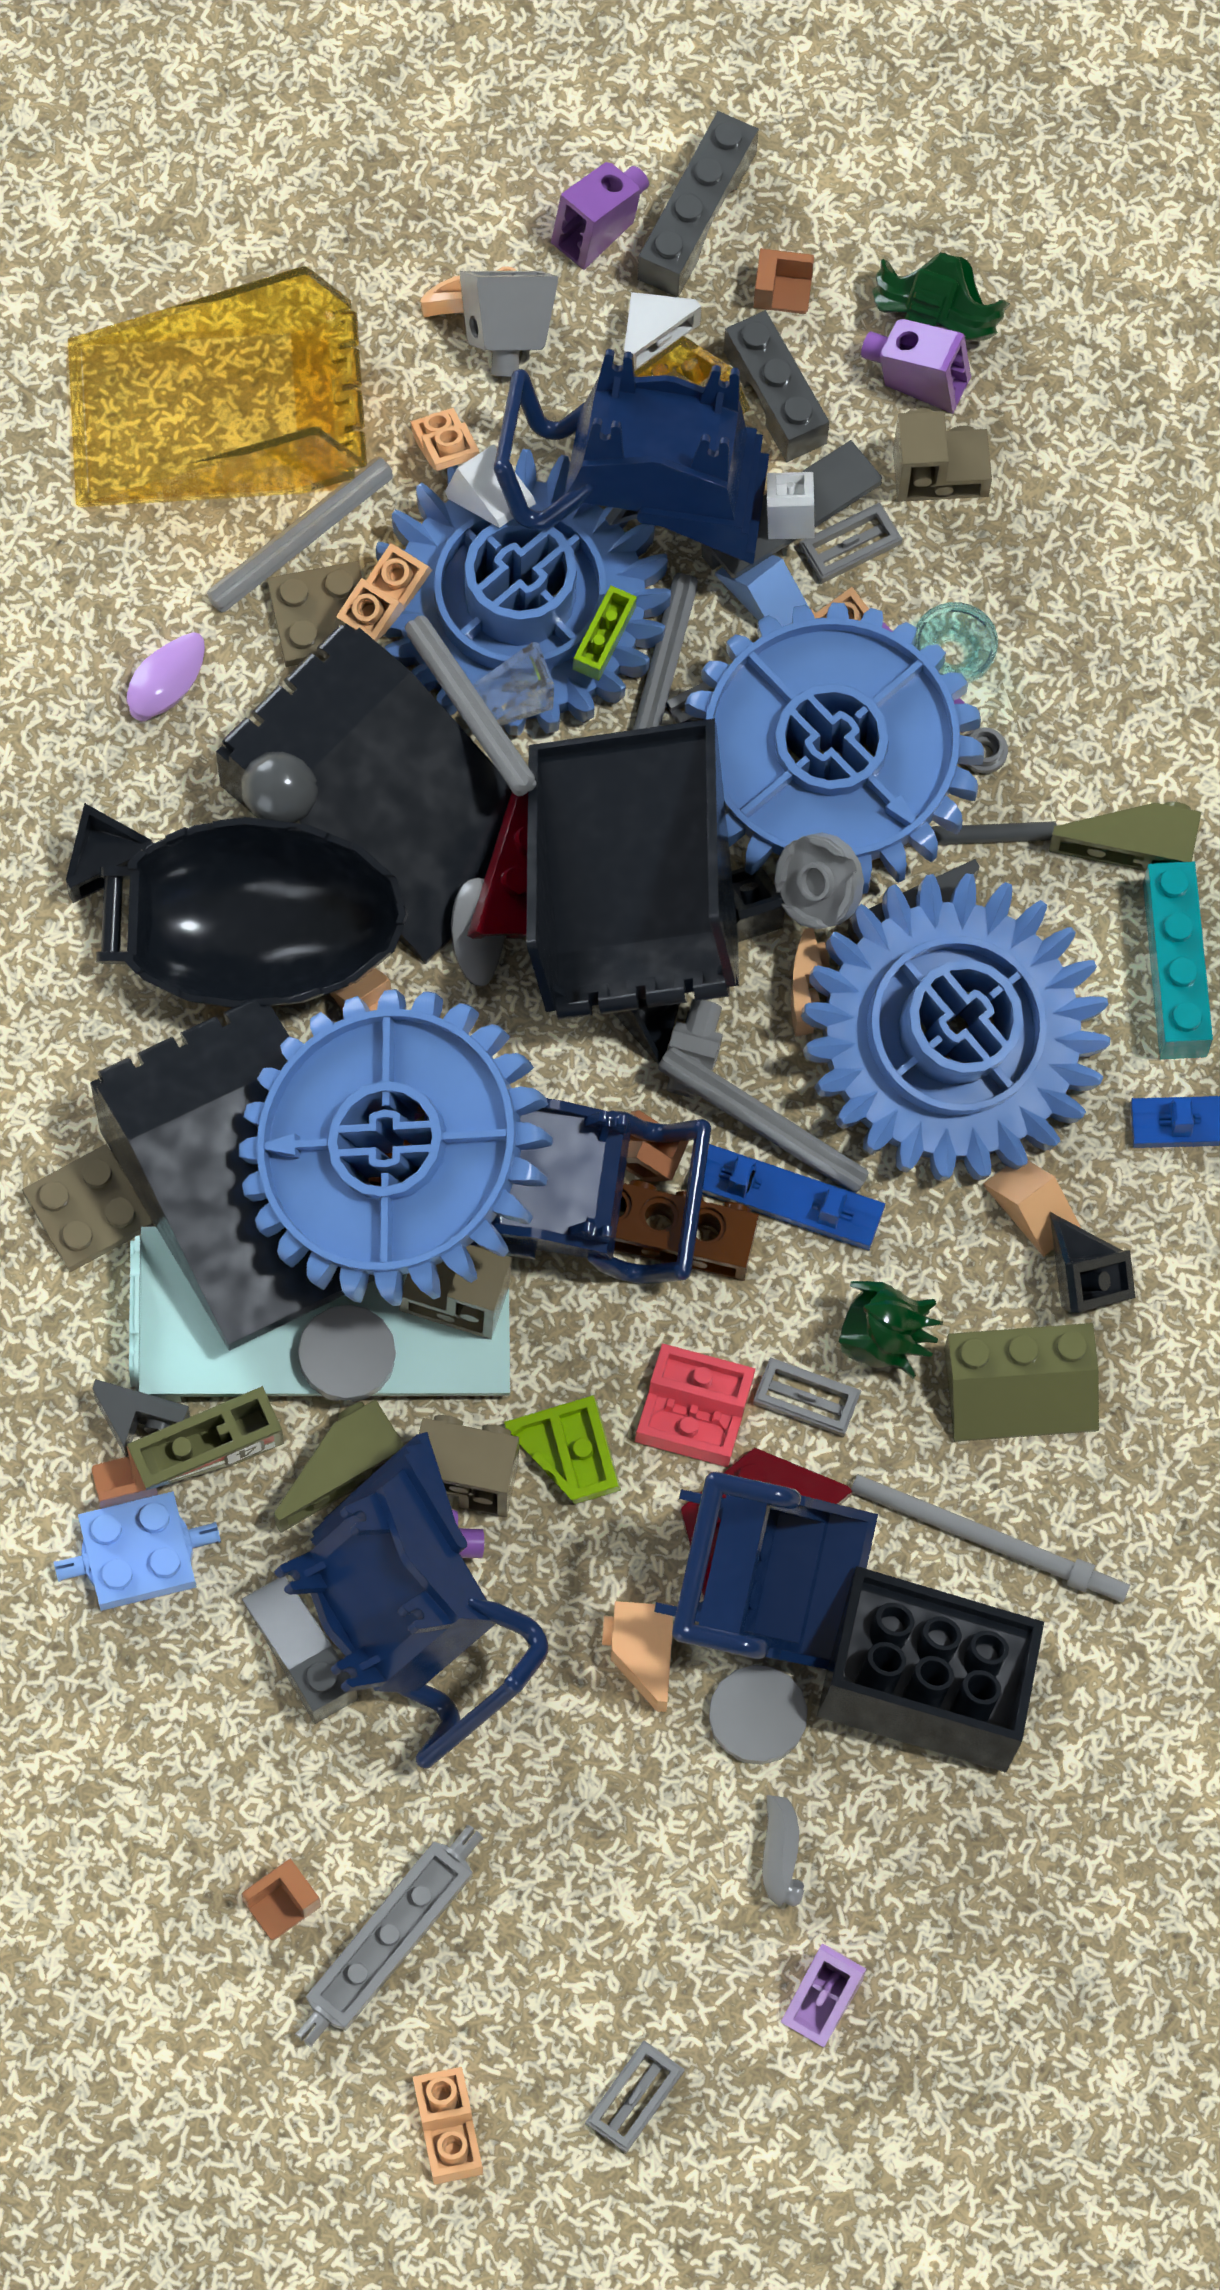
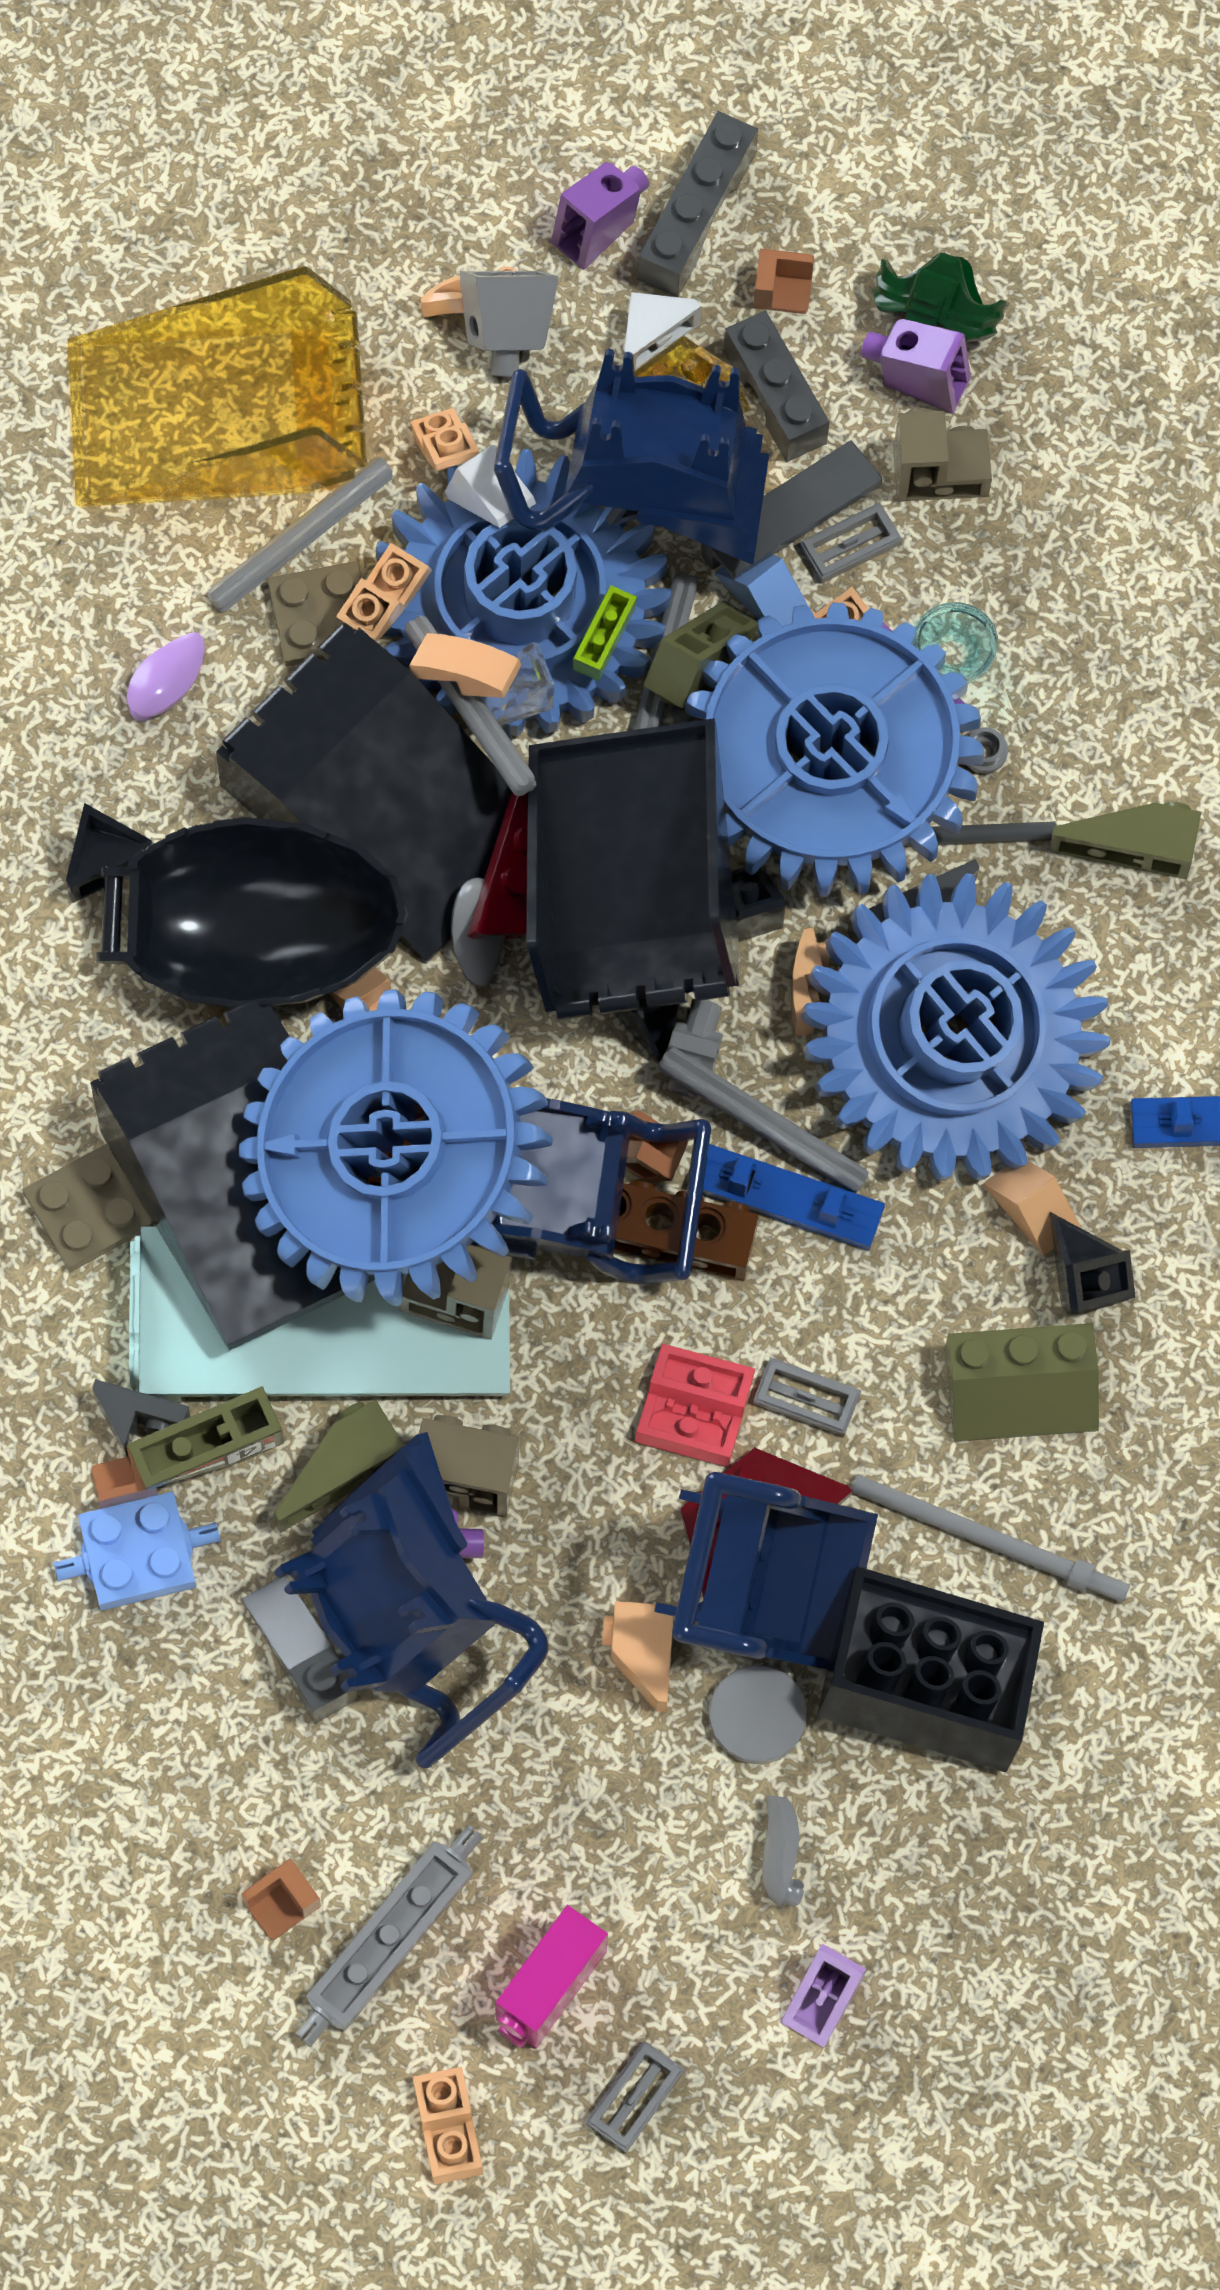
(279, 787): dark grey hair -> none
(347, 1353): light grey tile -> none
(474, 665): none -> light nougat slope
(550, 1978): none -> dark pink brick
(570, 1448): lime wing -> none
(687, 651): none -> olive slope
(790, 505): white slope -> none
(819, 880): light grey tile -> none
(886, 1327): dark green hair -> none
(1177, 960): teal brick -> none

